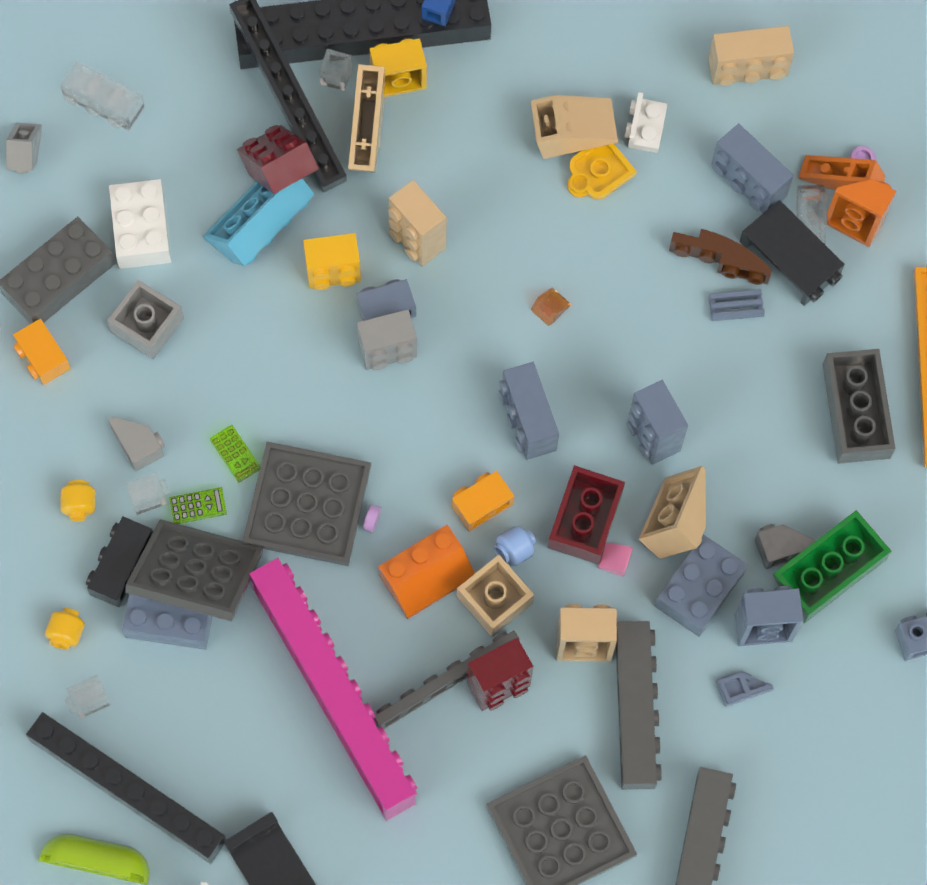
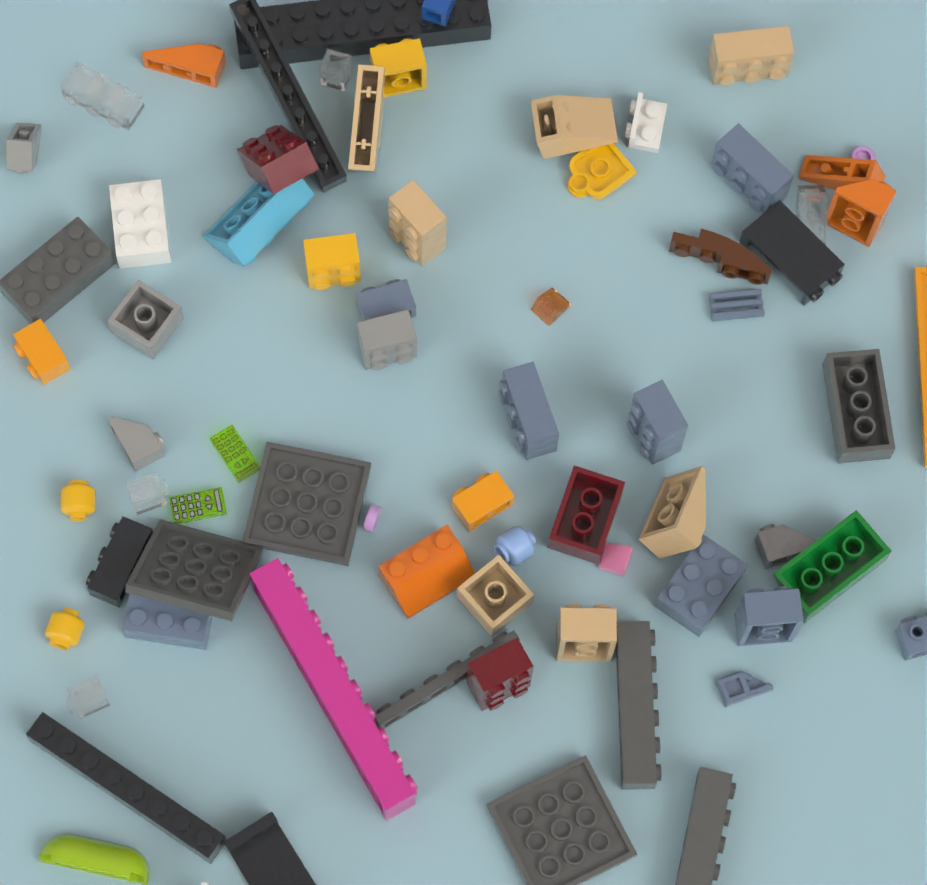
(190, 62): none -> orange slope

